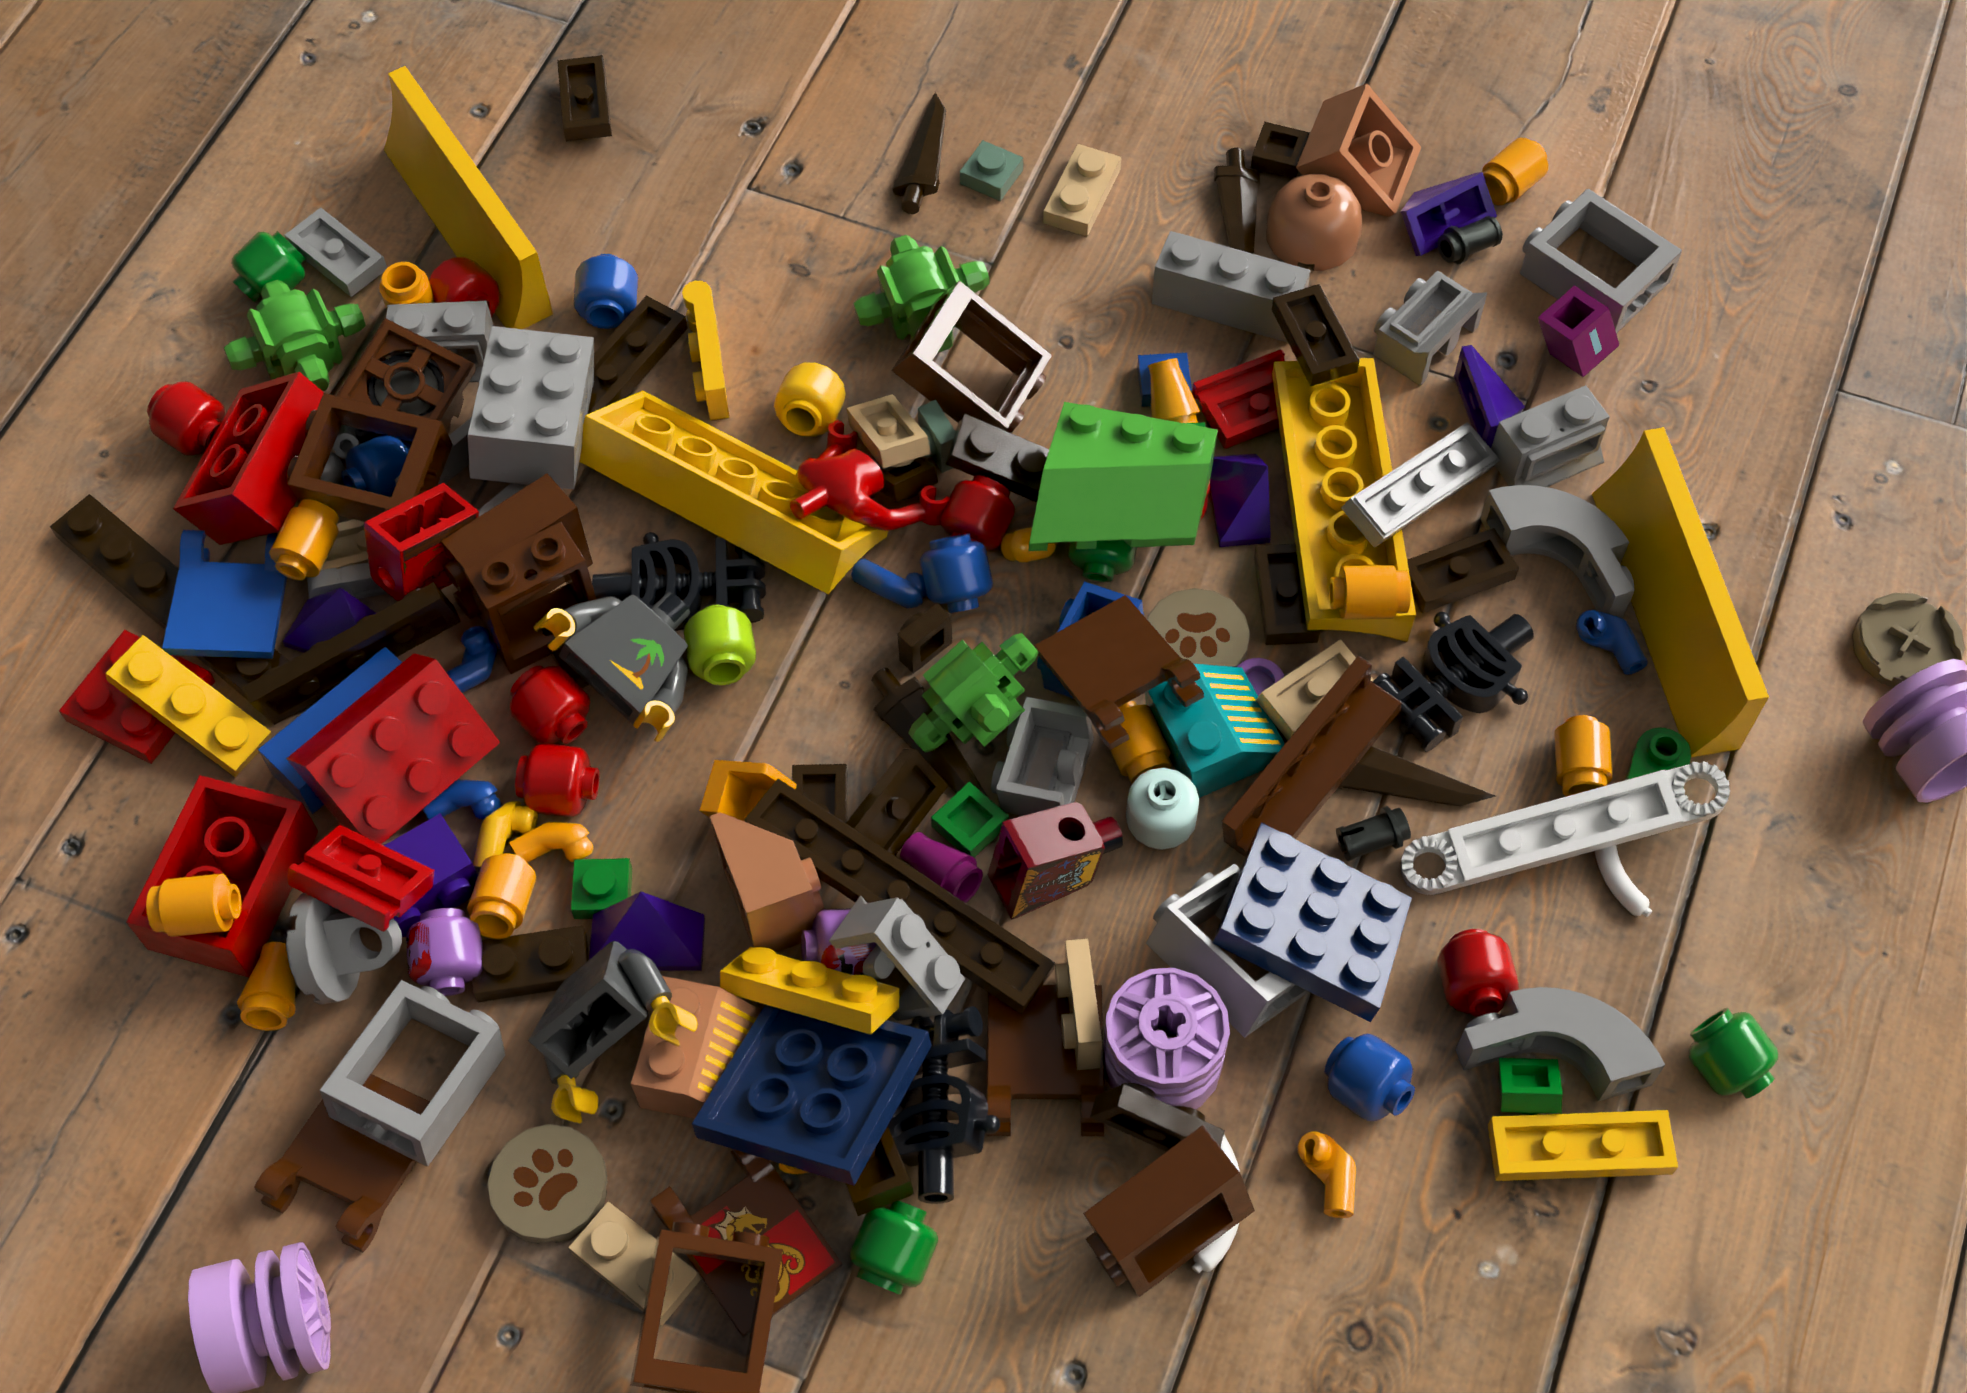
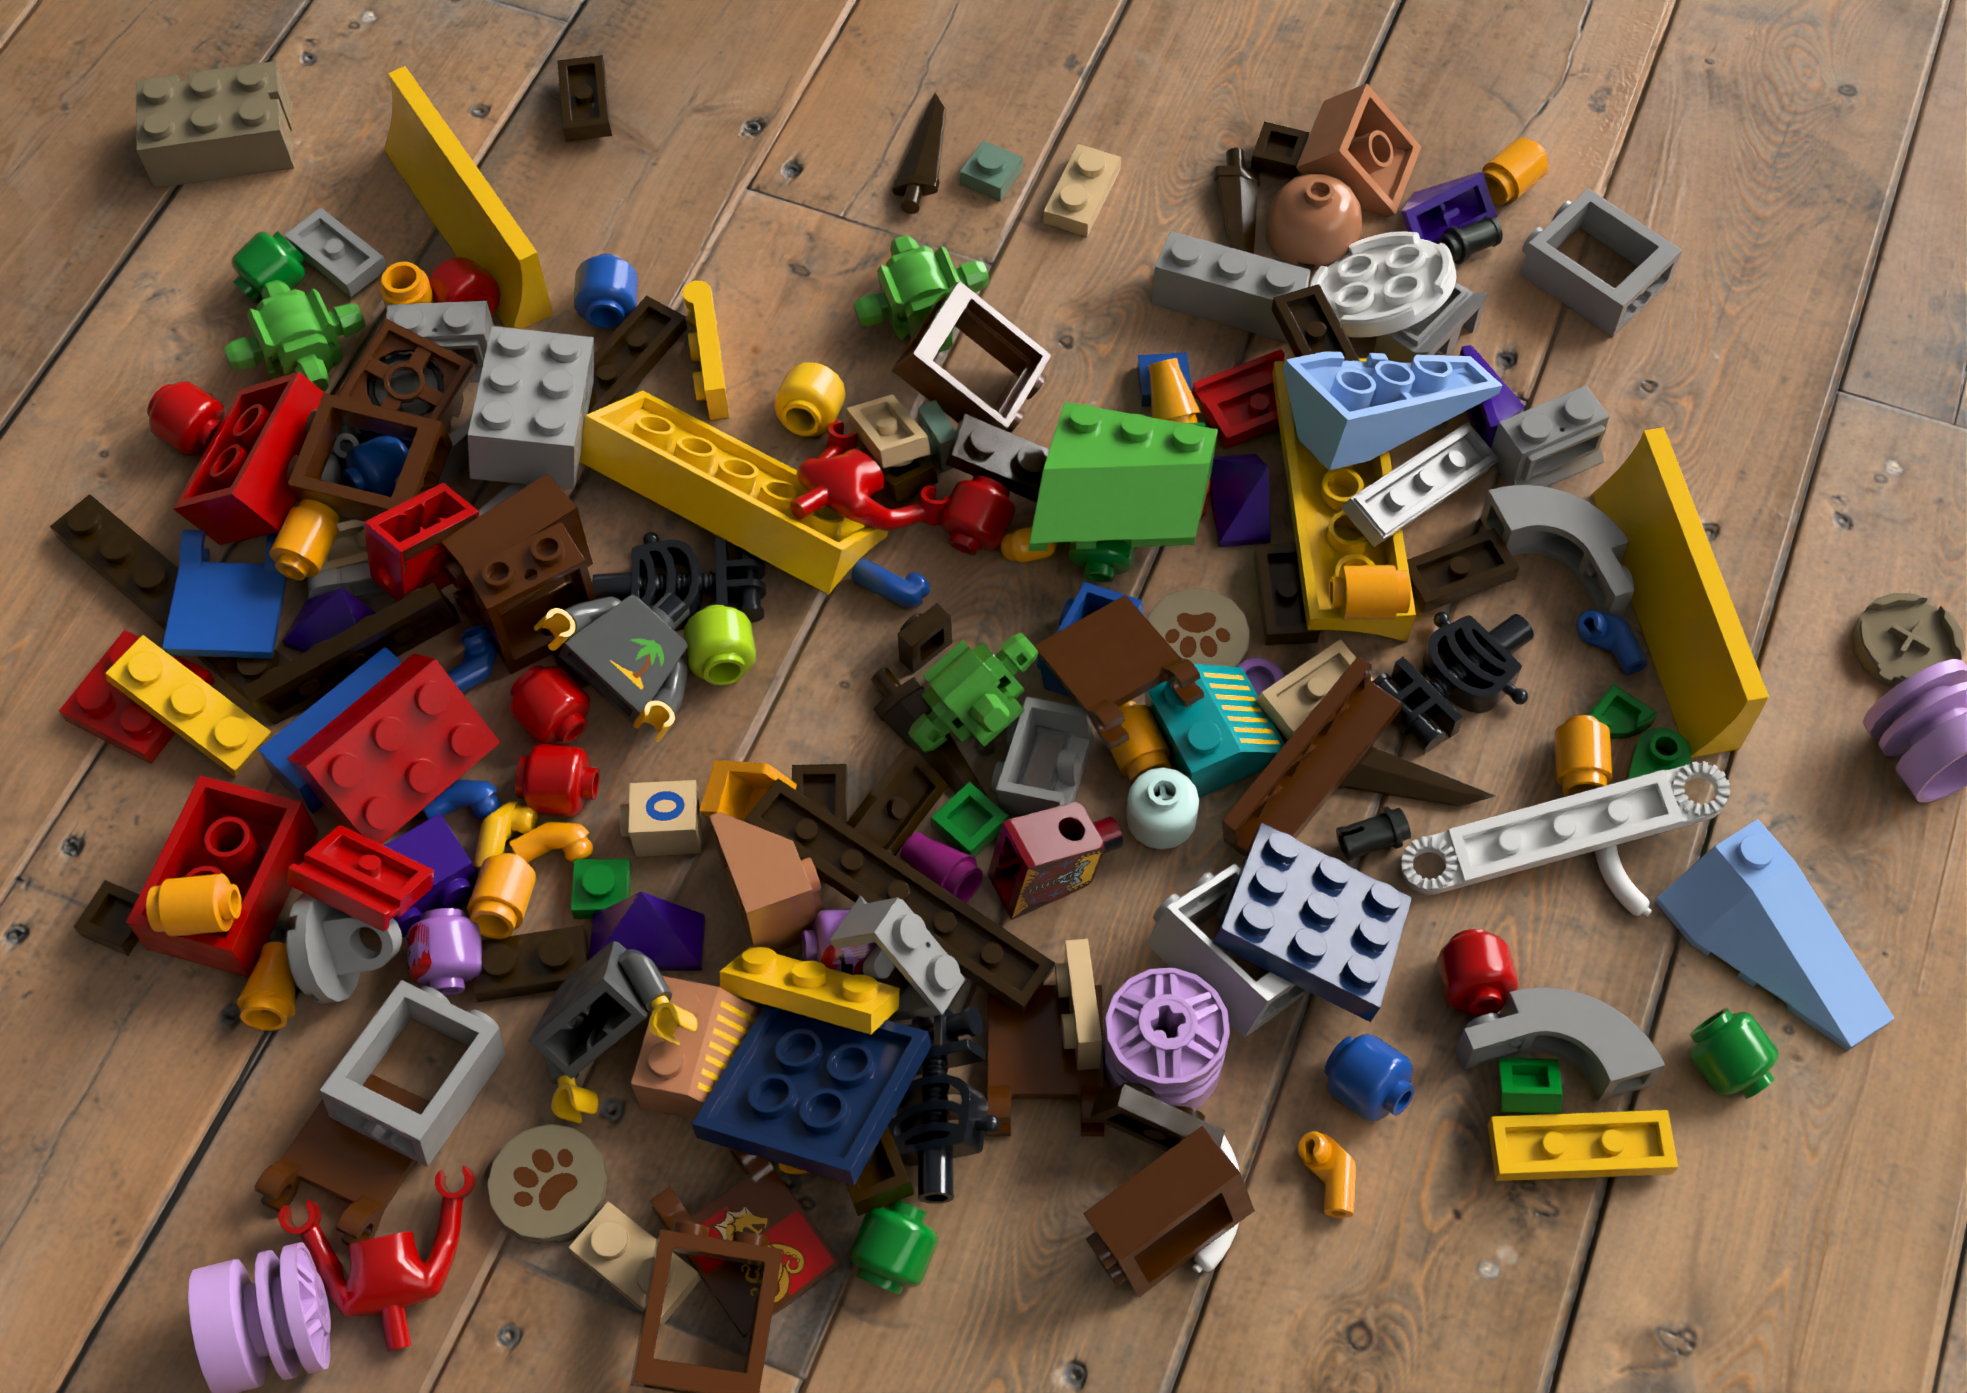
(107, 916): none -> dark brown plate
(214, 124): none -> dark tan piece
(388, 1268): none -> red piece
(663, 818): none -> tan brick
(956, 572): blue head -> none
(1368, 407): none -> light blue wedge
(1387, 283): none -> white tile
(1578, 331): magenta brick -> none
(1623, 713): none -> green tile
(1768, 923): none -> light blue wedge

